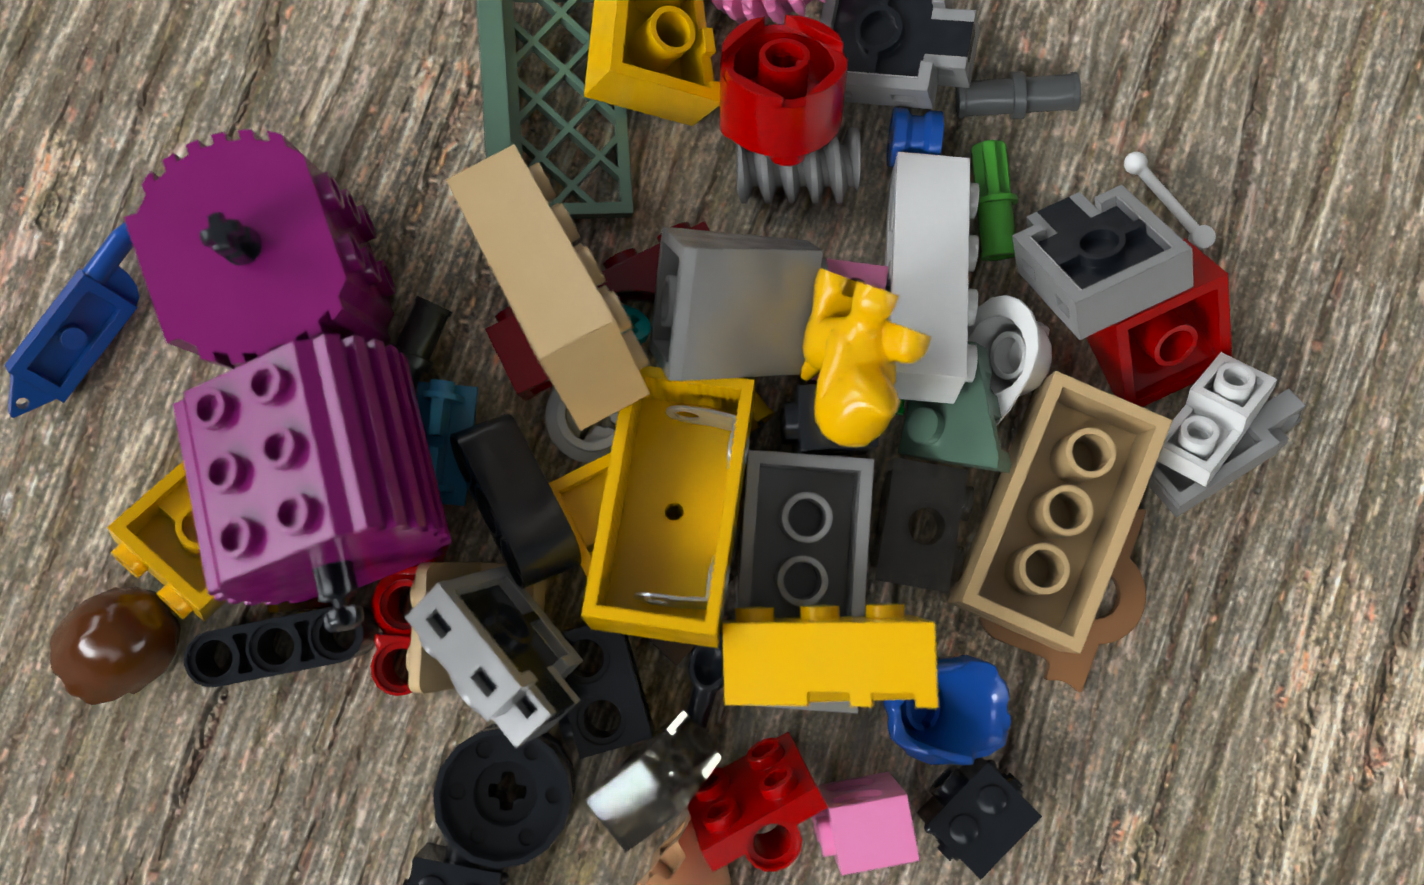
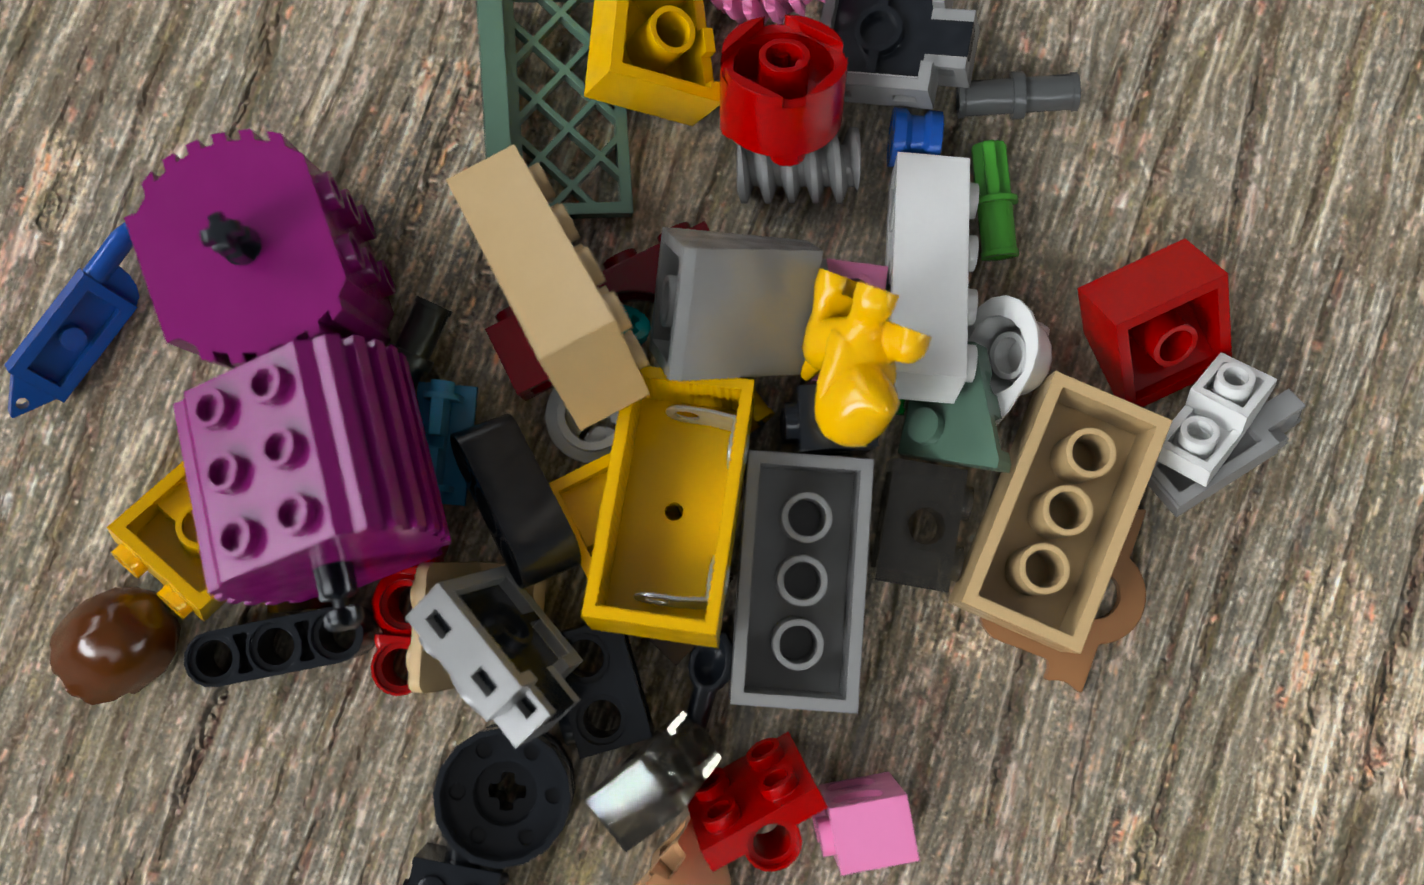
(829, 657): yellow wedge -> none
(969, 717): blue hair -> none
(977, 814): black head -> none
(1101, 259): light grey piece -> none
(1200, 236): white hinge -> none

